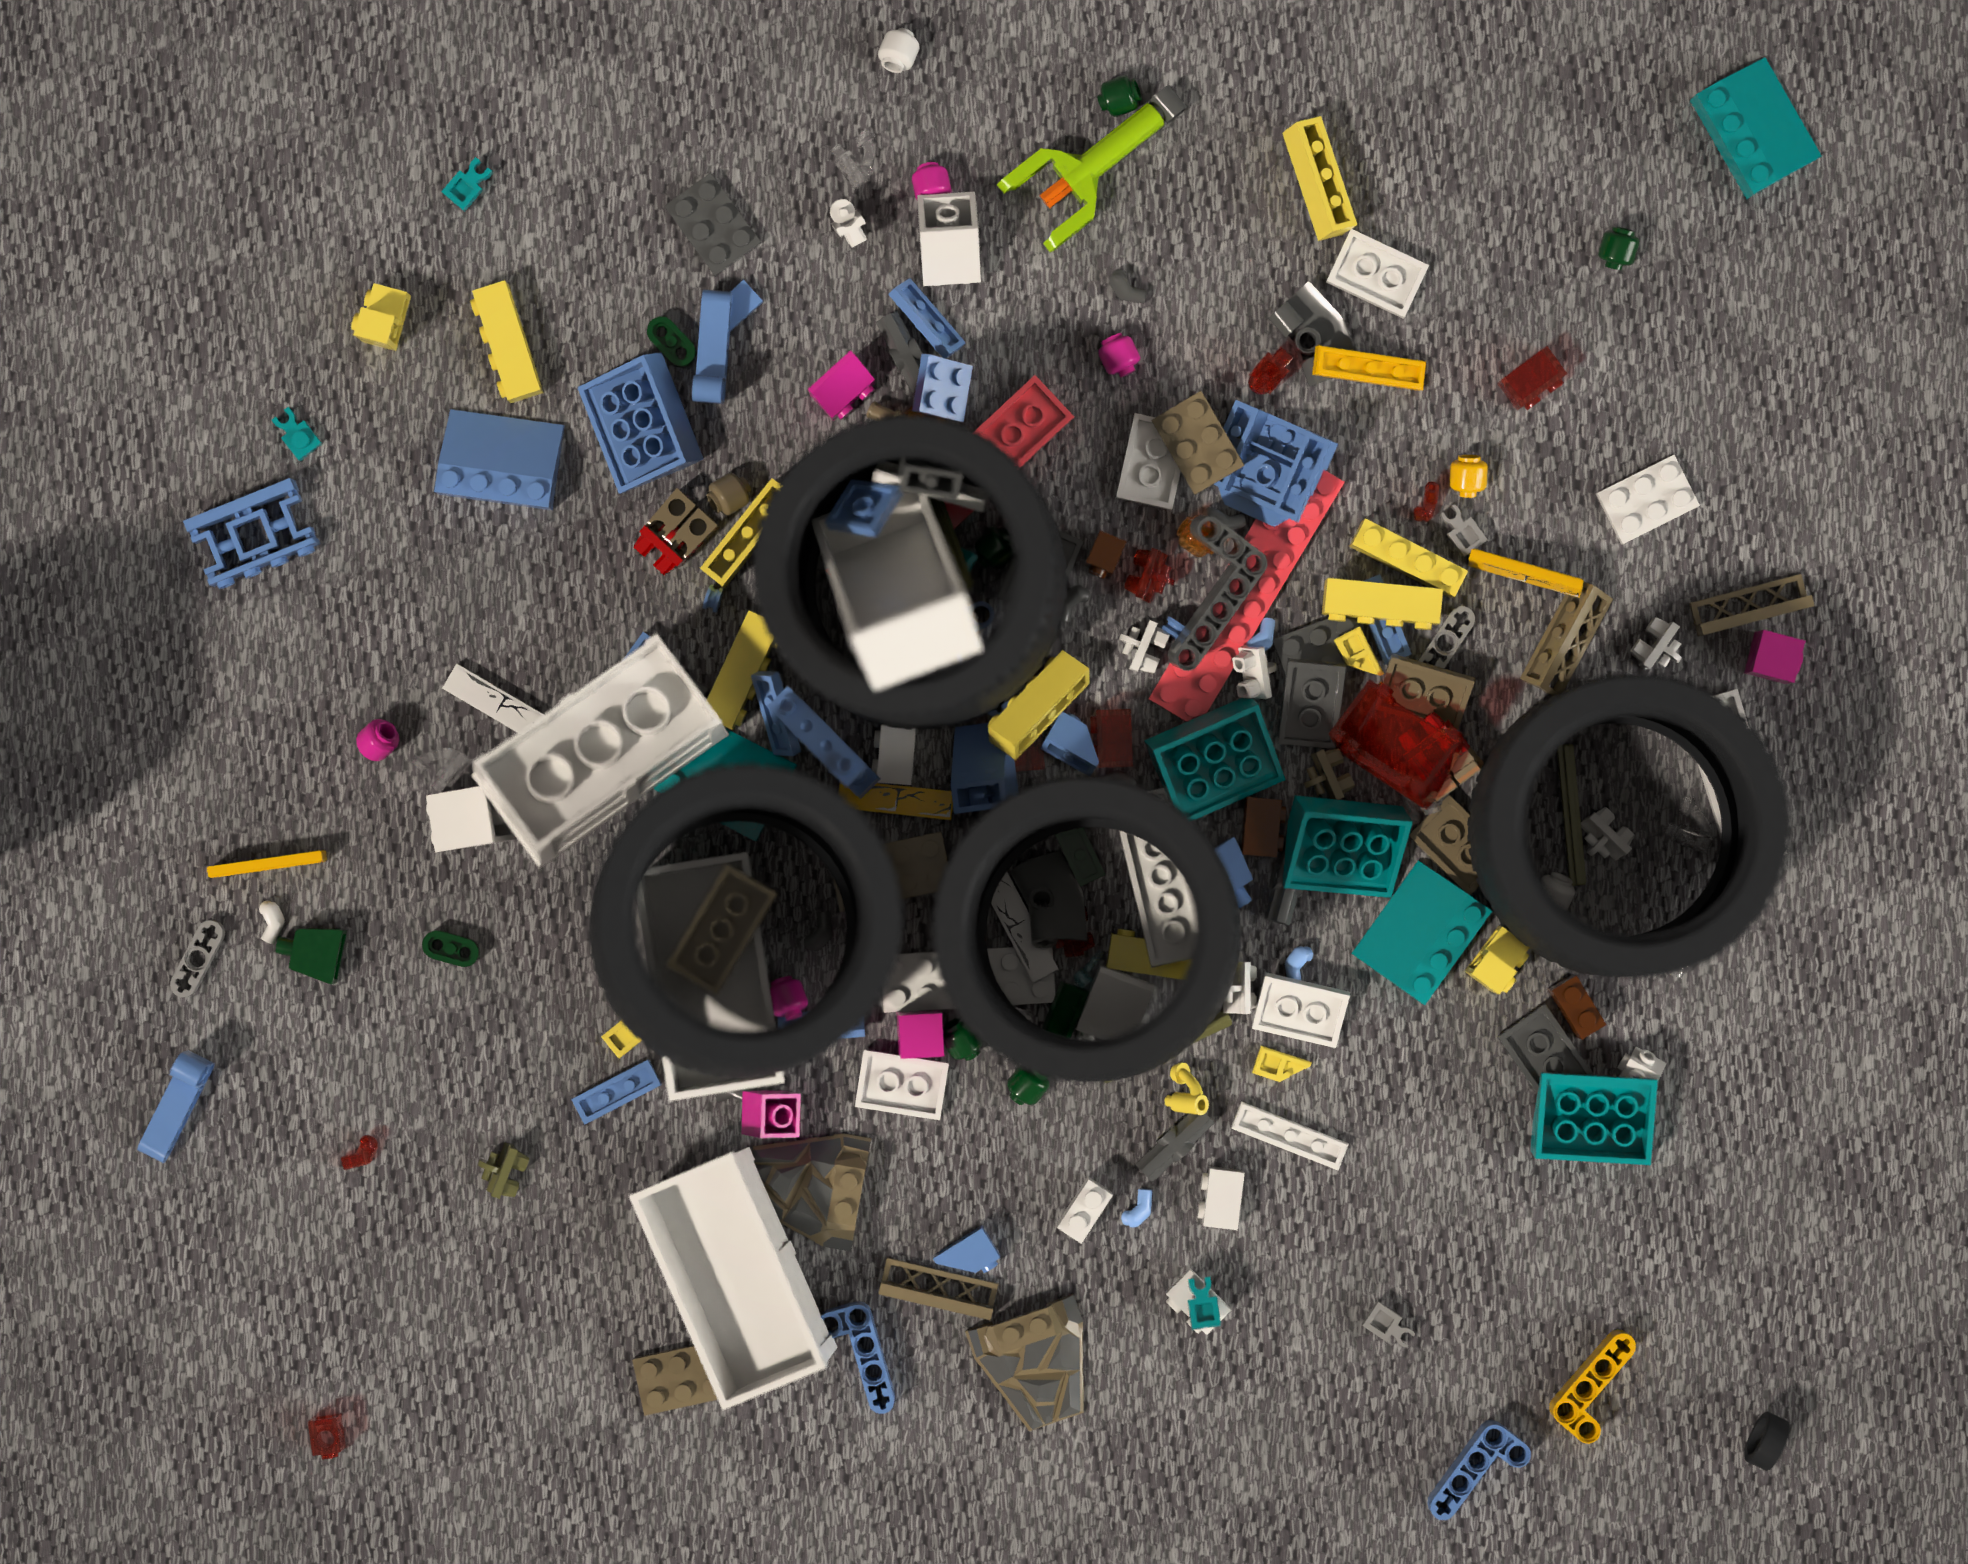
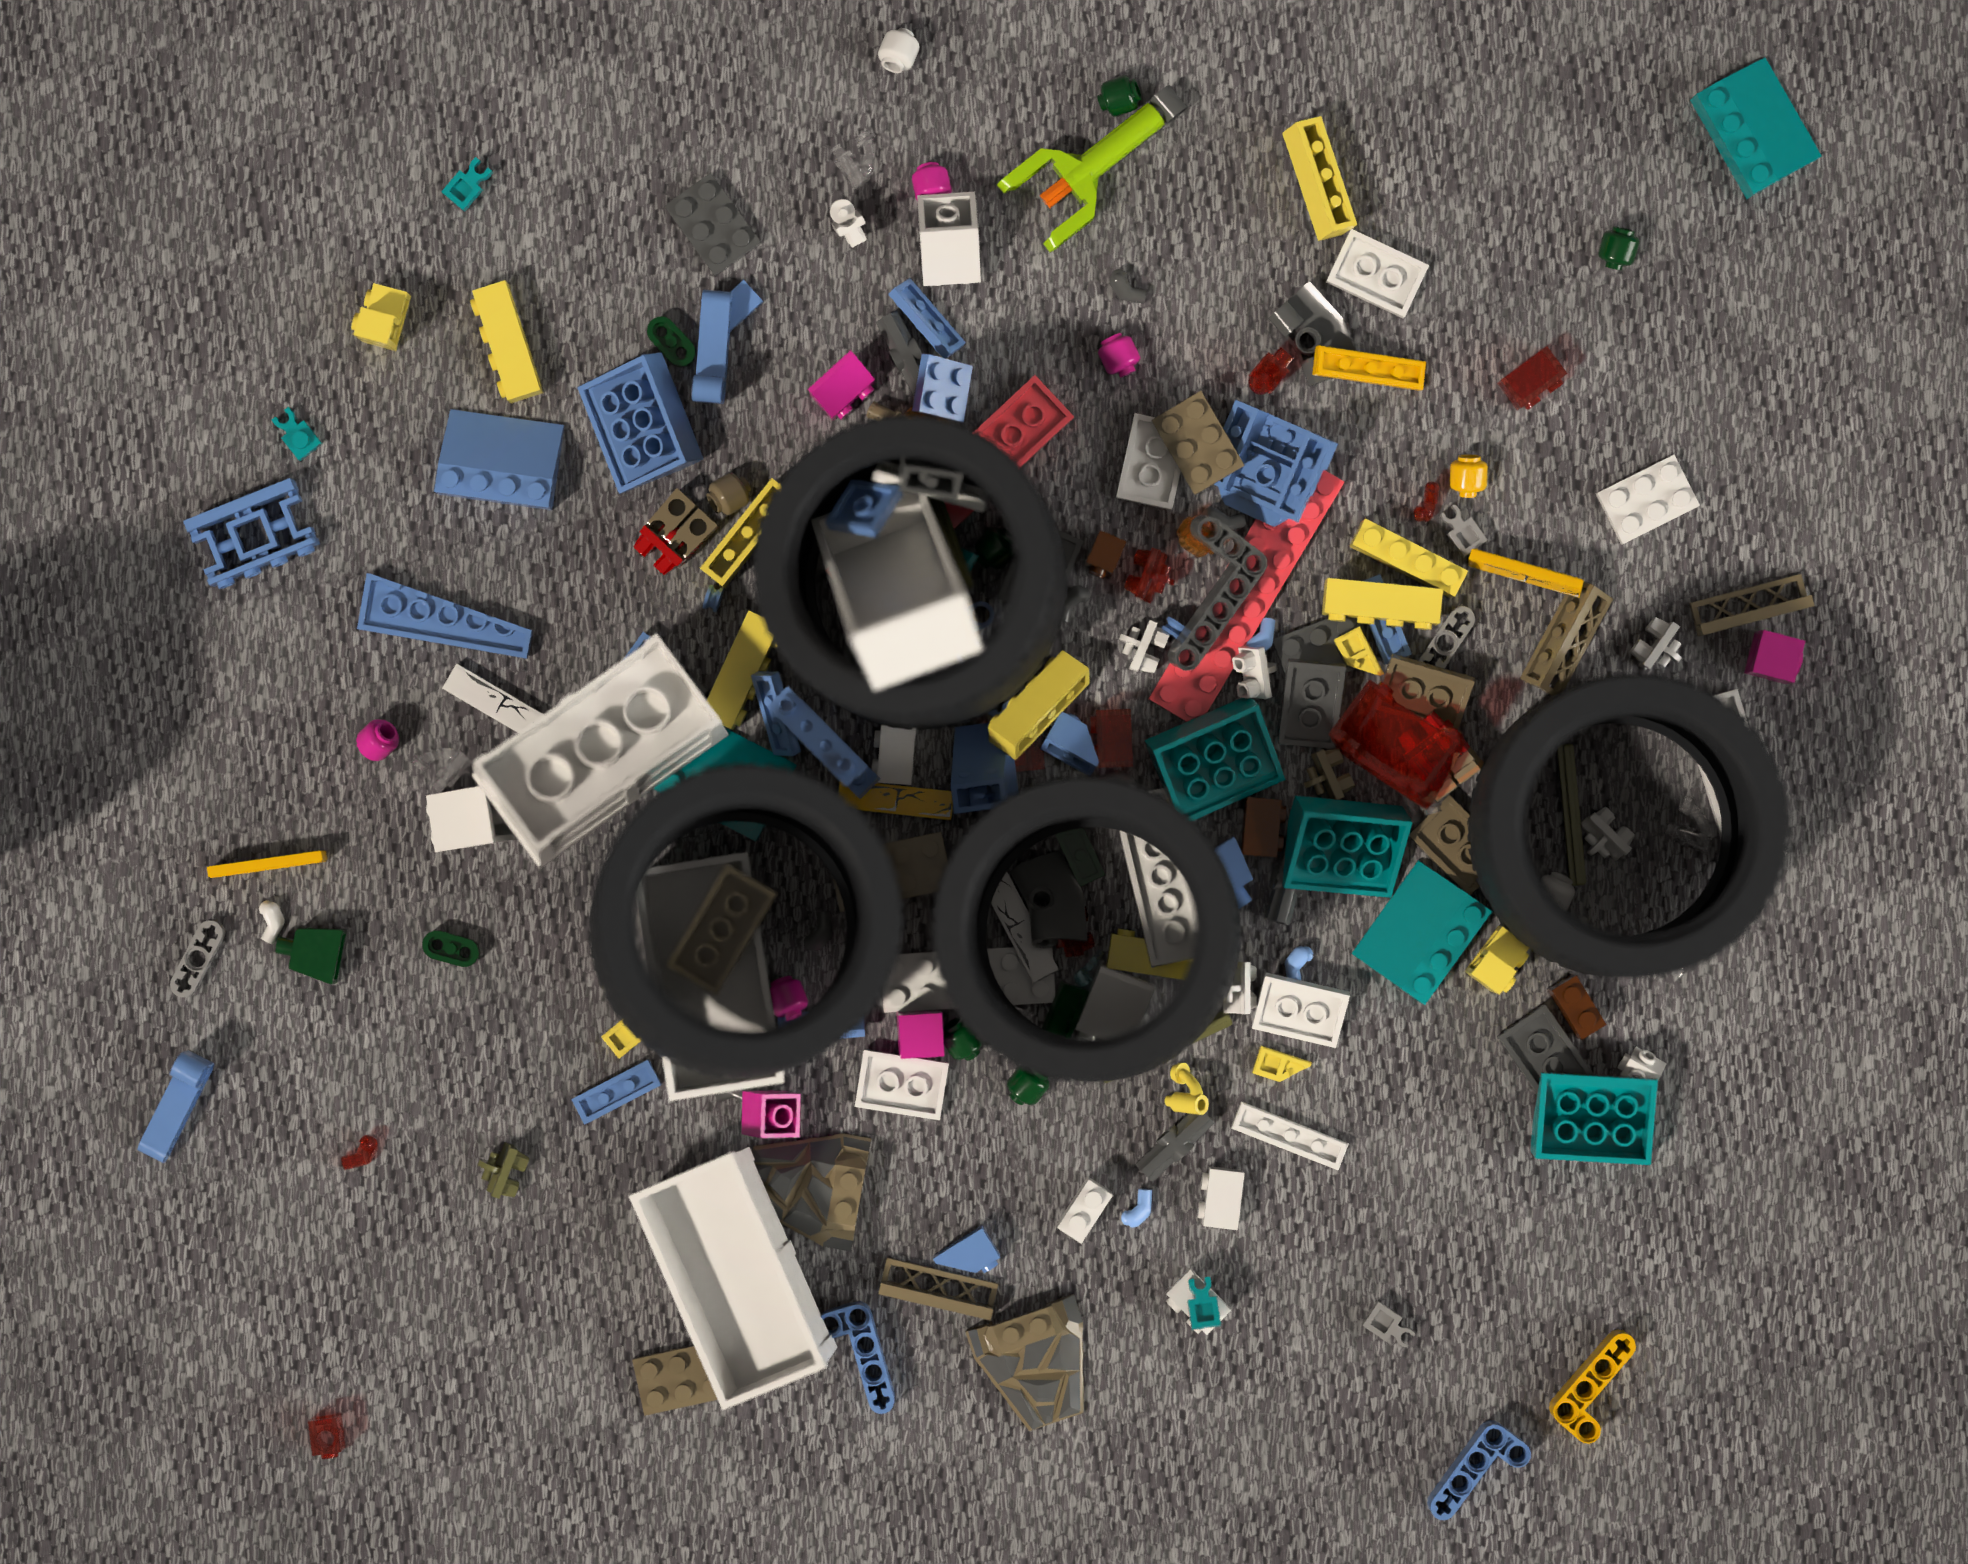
(421, 616): none -> medium blue wing
(1767, 1441): black tyre -> none

